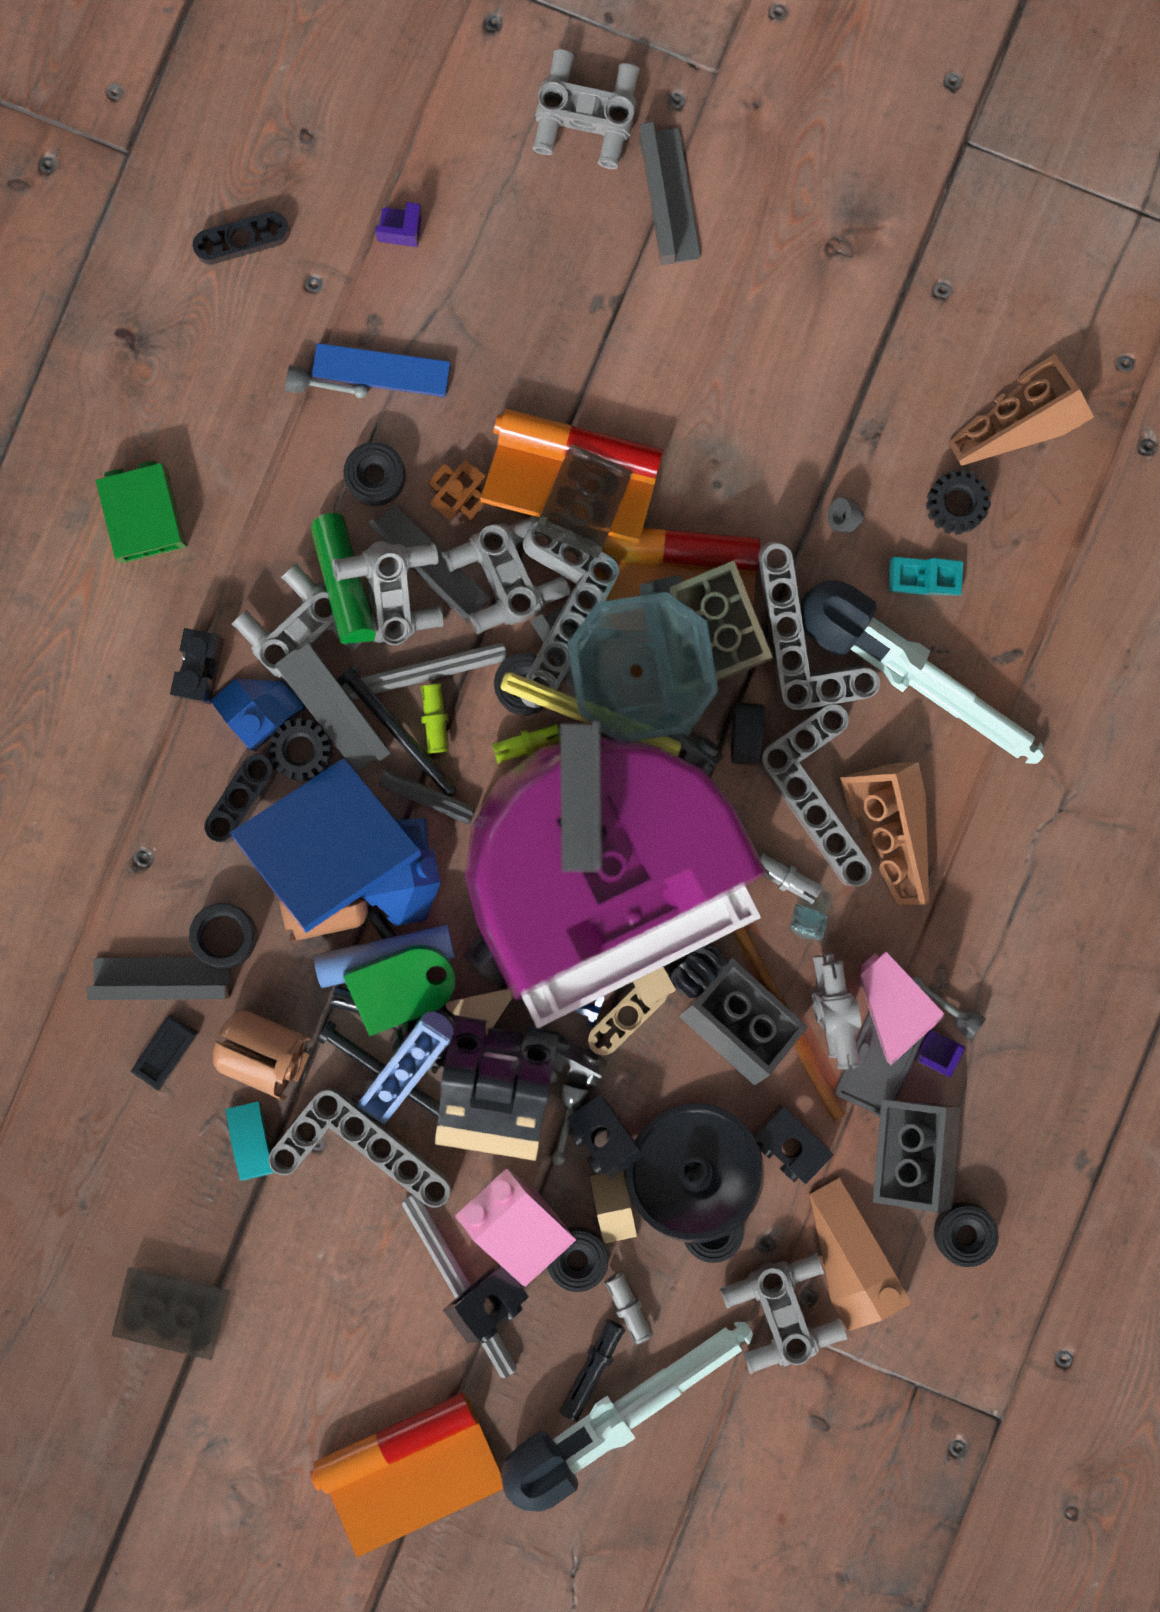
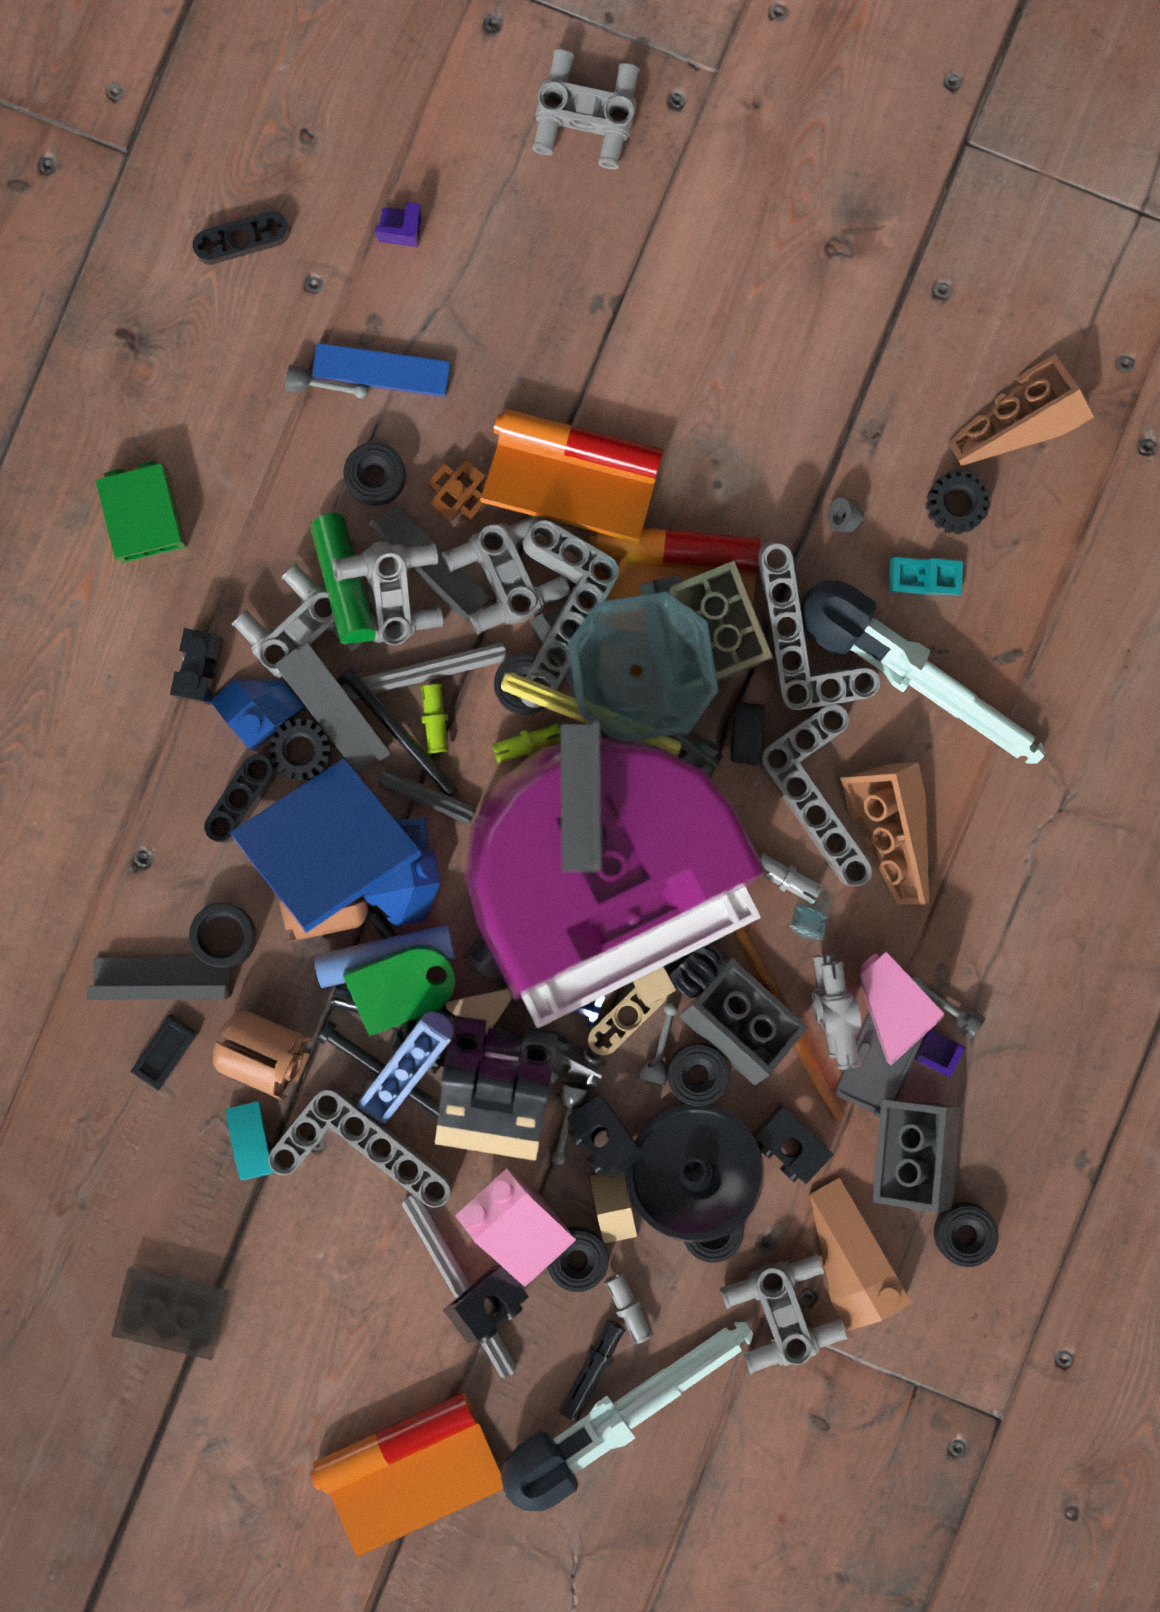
(583, 500): clear smoke plate -> none
(655, 1069): none -> hinge
(669, 194): dark grey panel -> none
(702, 1093): none -> black tyre

